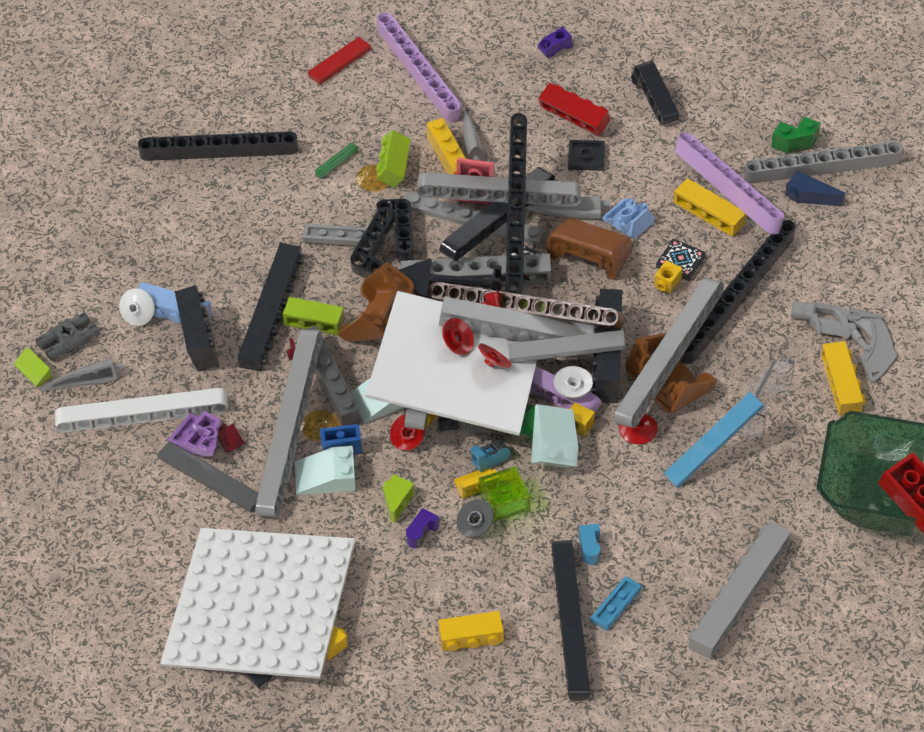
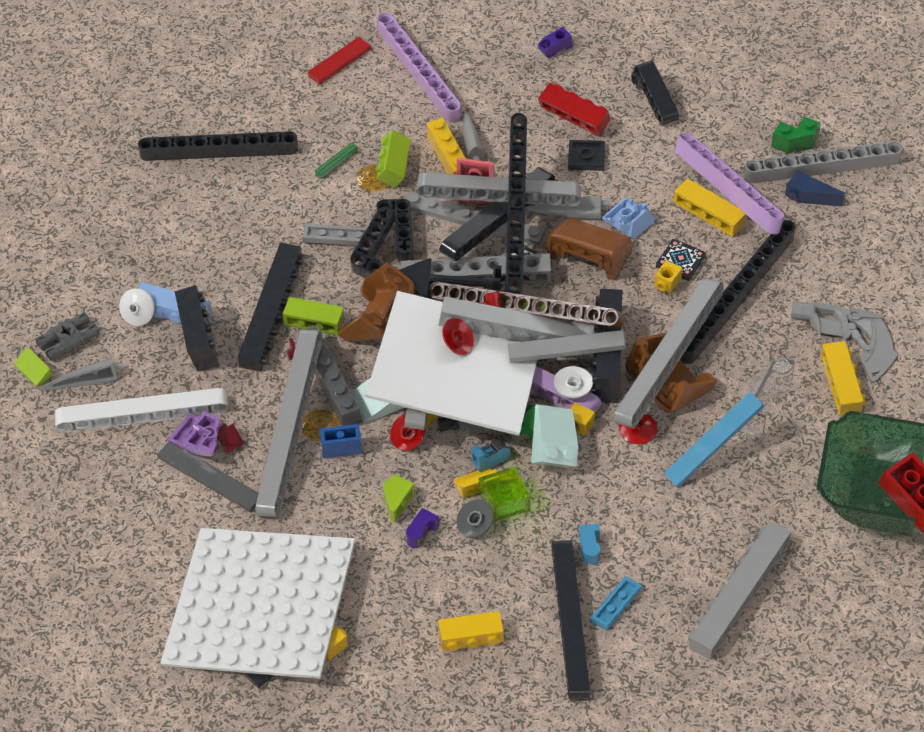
(326, 472): light aqua slope -> none
(493, 357): red dish -> none

